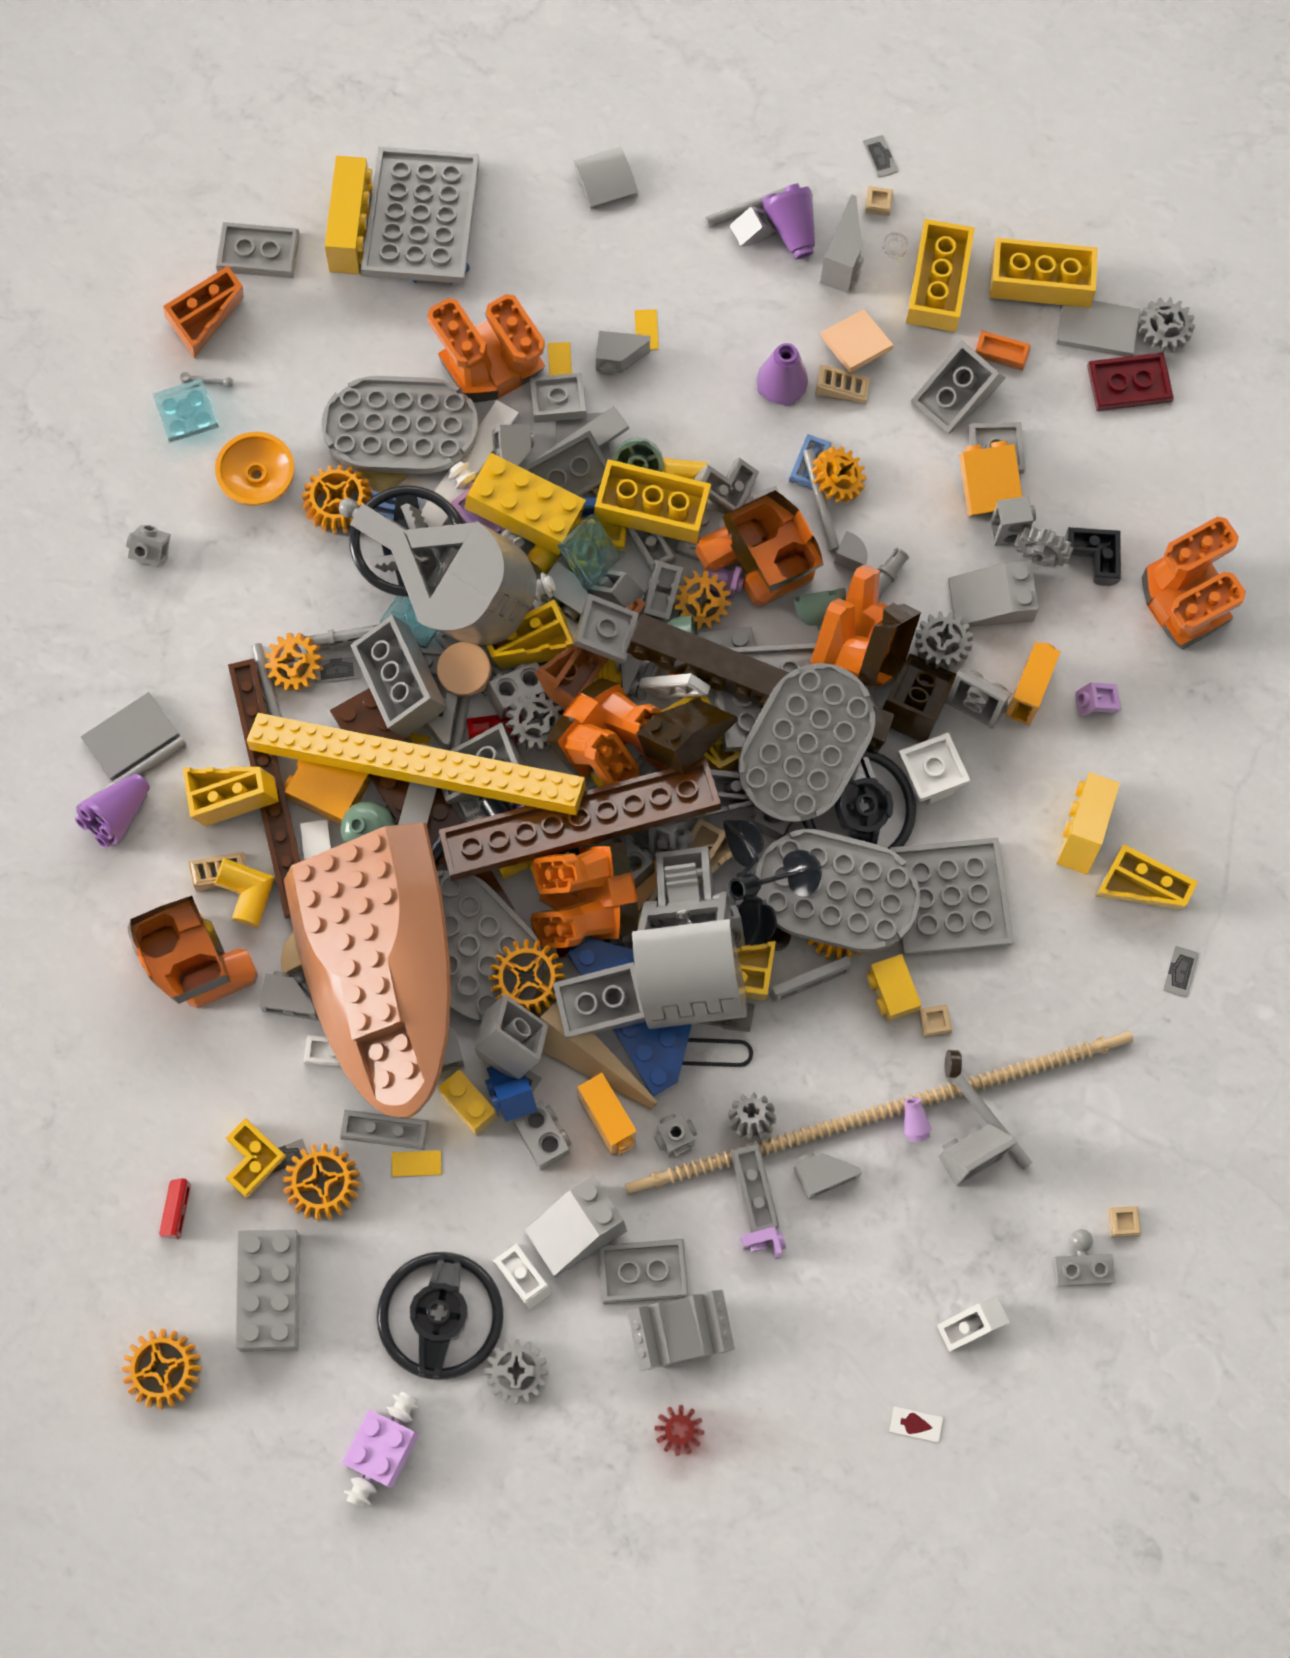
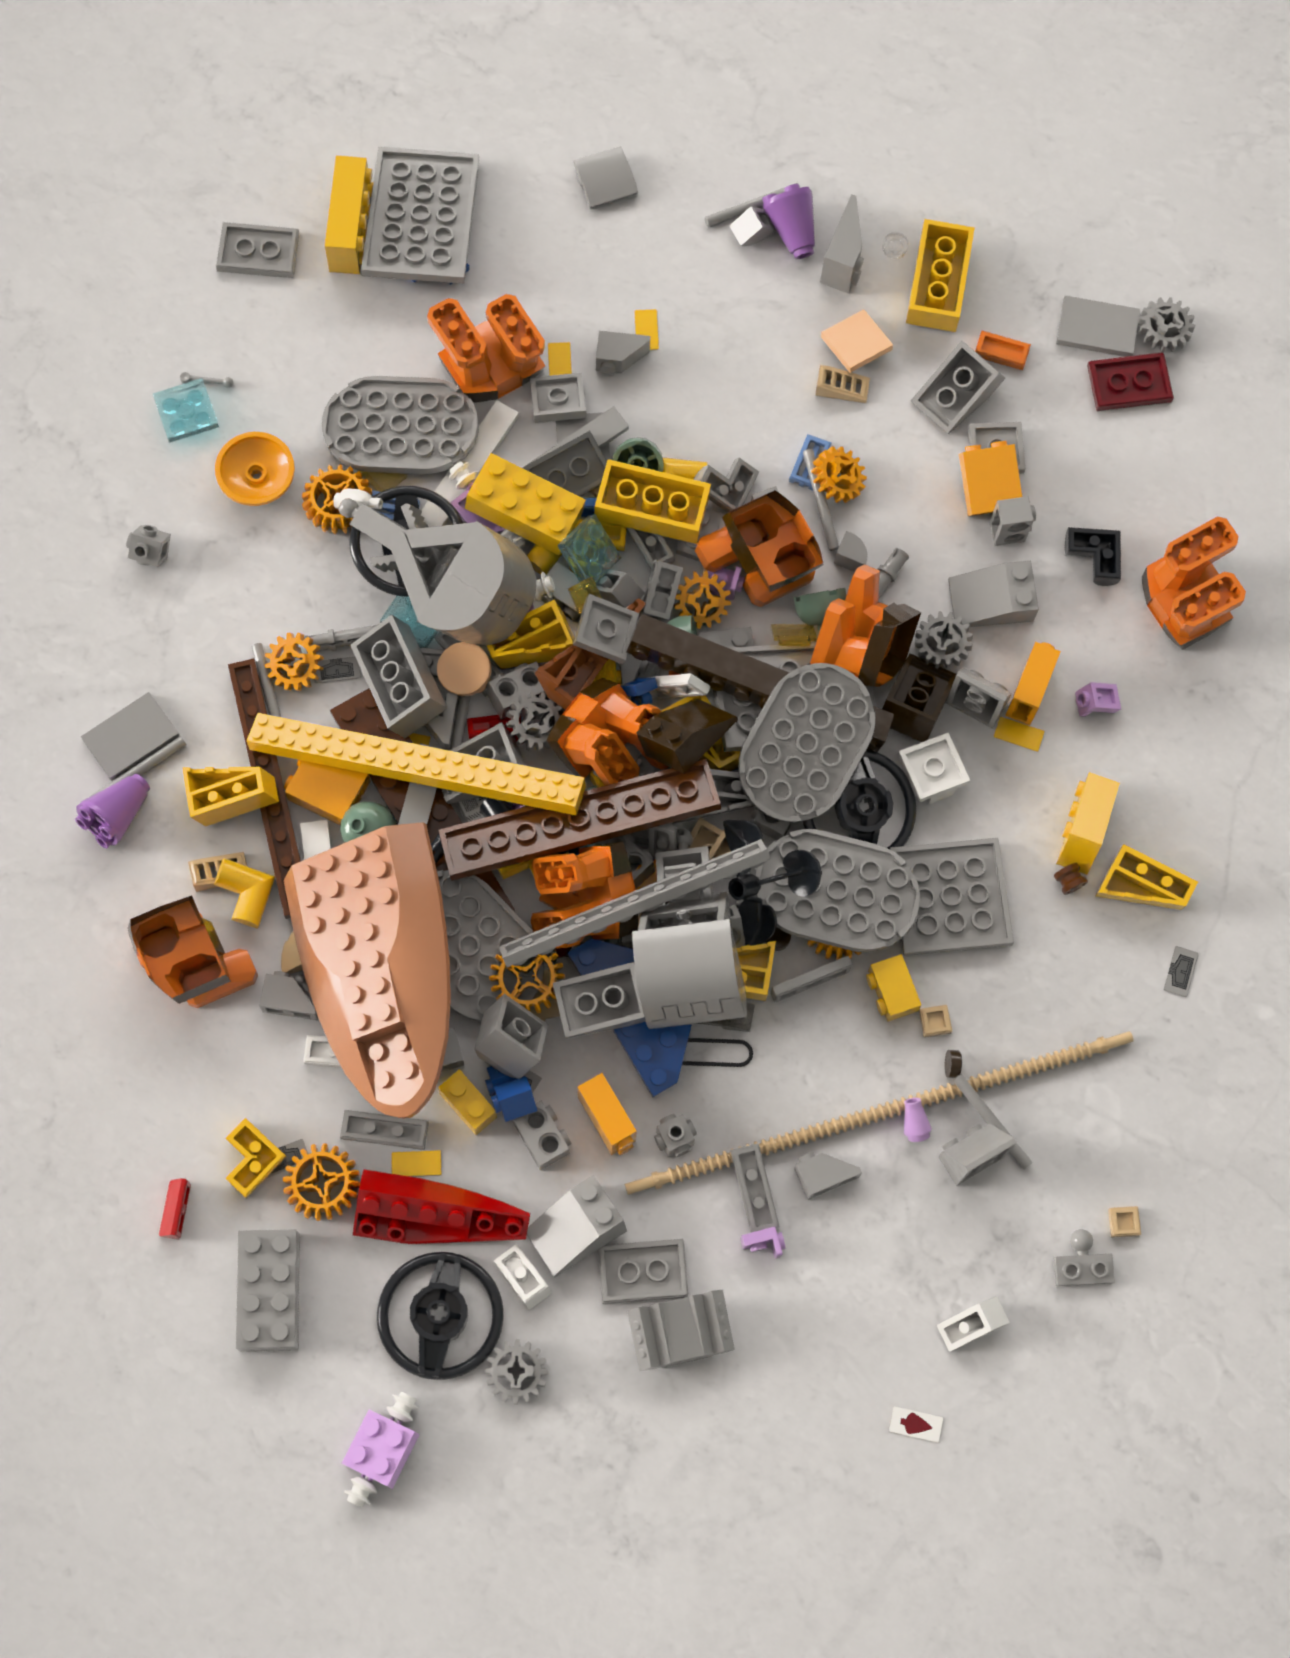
(173, 1366): light orange gear -> none
(204, 308): orange wedge -> none
(359, 496): none -> white plant
(431, 1212): none -> red wedge
(512, 442): light grey slope -> none
(581, 591): none -> clear yellow tile
(591, 1057): tan wedge -> none
(639, 690): none -> blue tile
(641, 900): none -> light grey plate
(682, 1420): clear red gear -> none
(760, 1109): light grey gear -> none
(783, 376): medium lavender cone -> none
(793, 634): none -> clear yellow piece
(879, 200): tan tile -> none
(880, 156): sticker -> none
(1019, 734): none -> yellow sticker
(1043, 272): yellow brick -> none
(1043, 546): light grey gear -> none
(1070, 878): none -> reddish brown wheel

